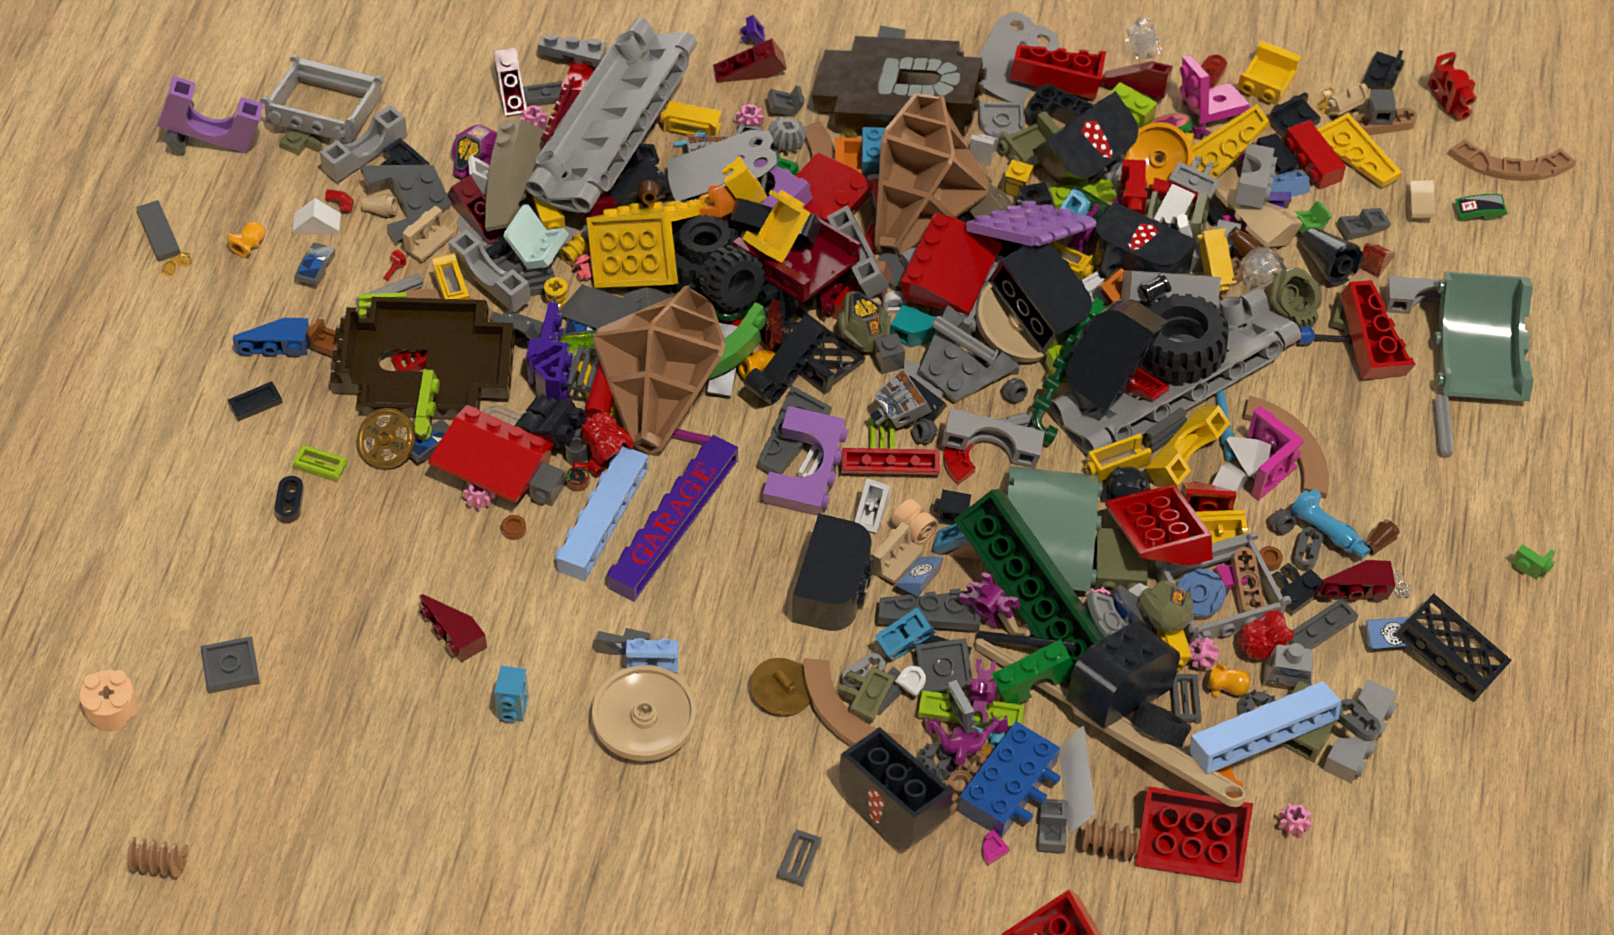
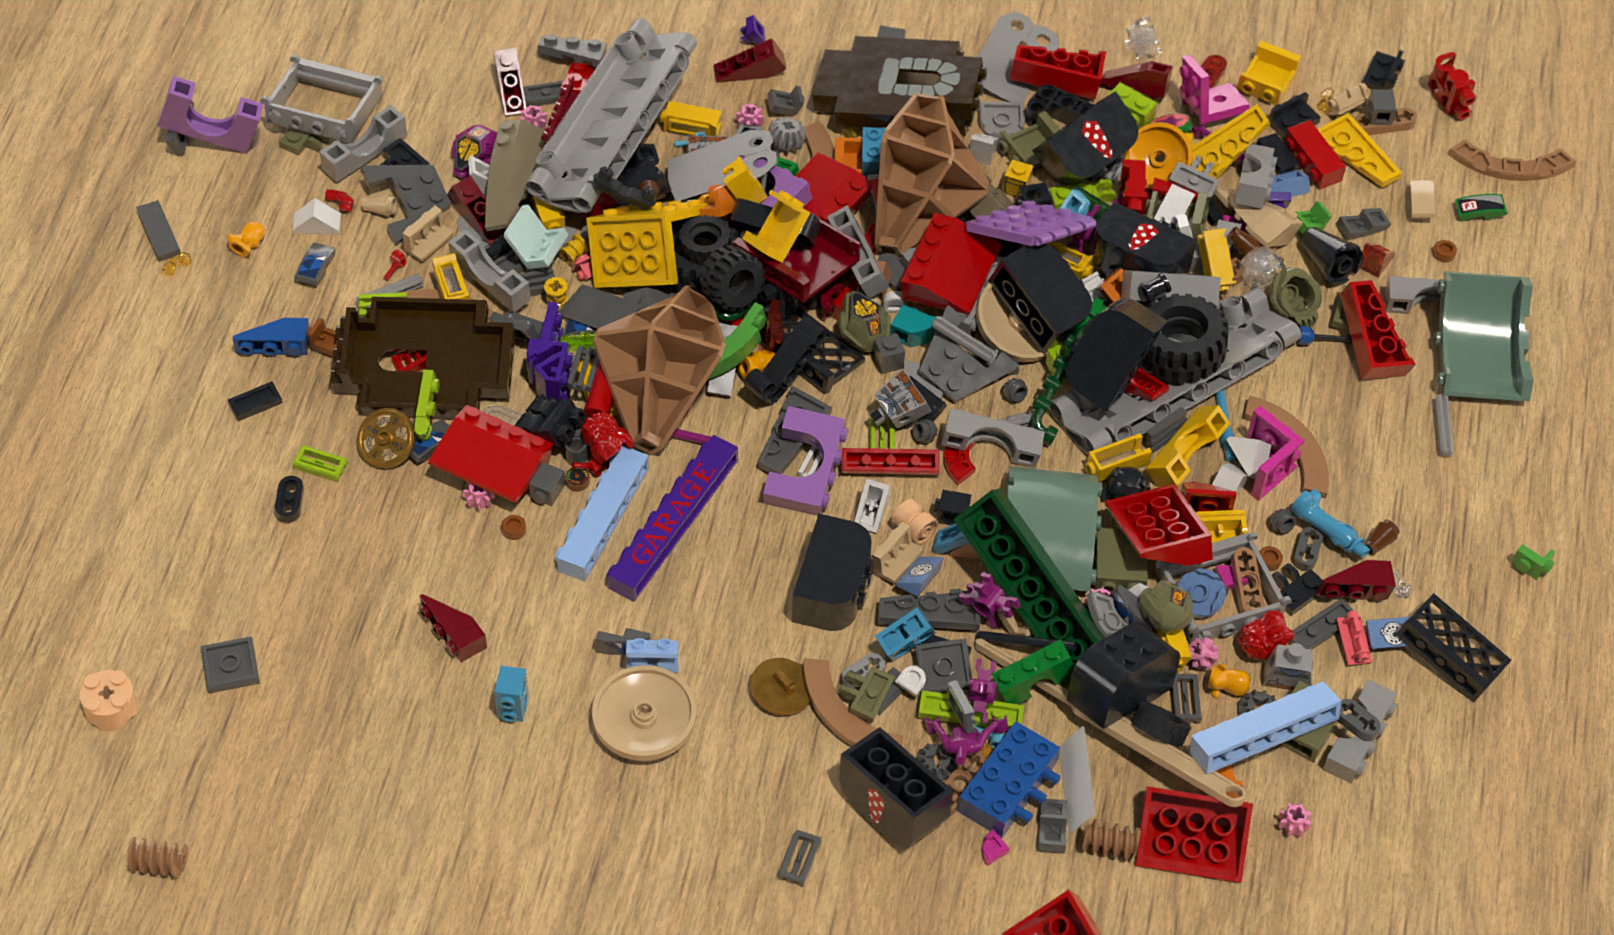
(641, 199): none -> black piece
(1354, 639): none -> coral hinge
(1444, 251): none -> dark orange tile

